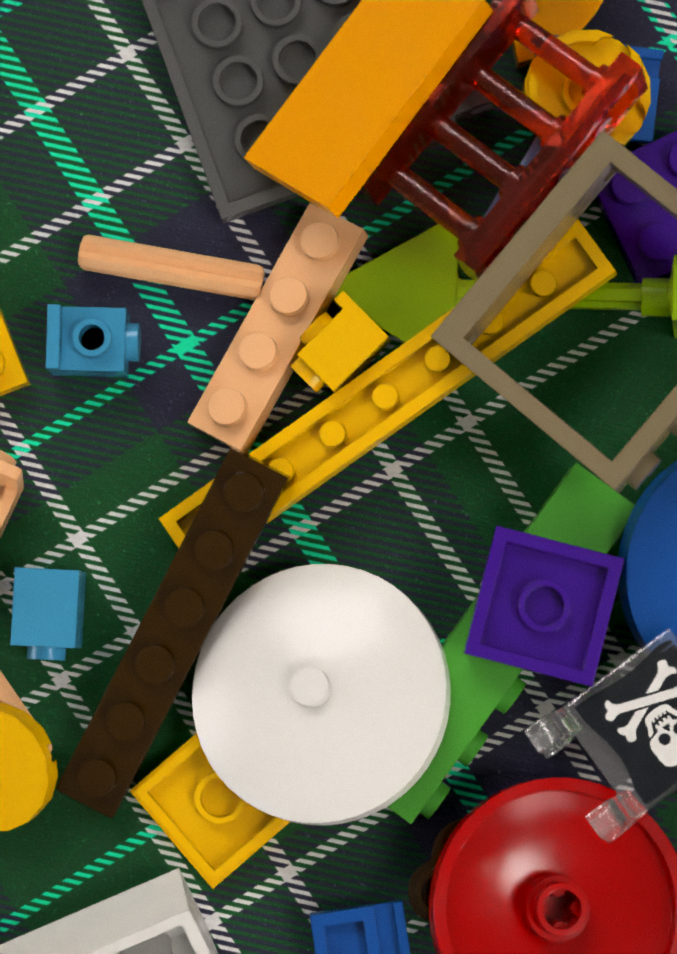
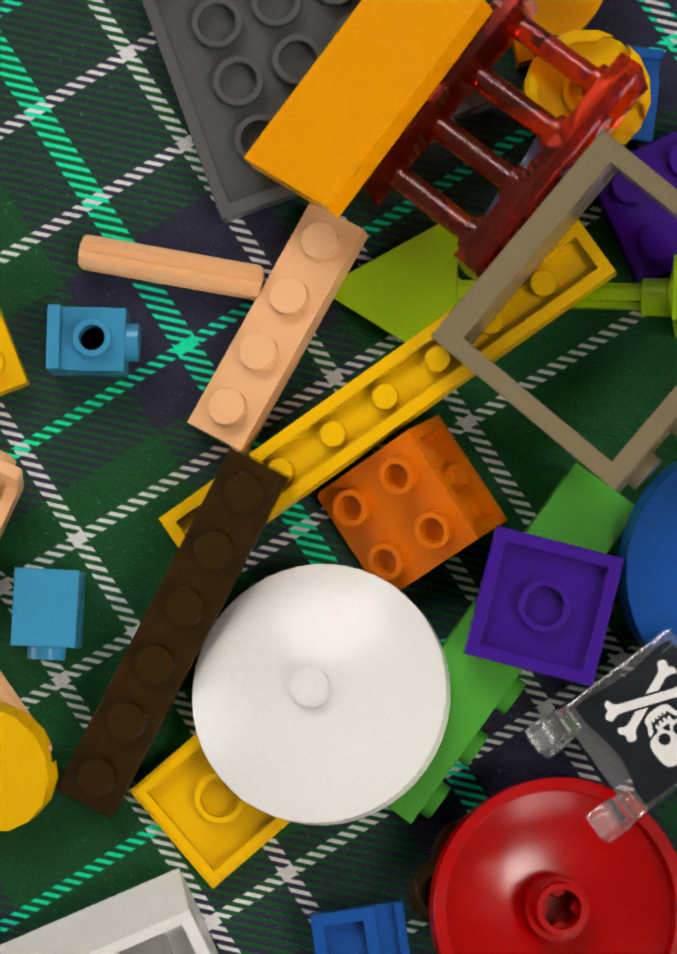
(339, 346): yellow brick -> none
(411, 504): none -> orange bracket

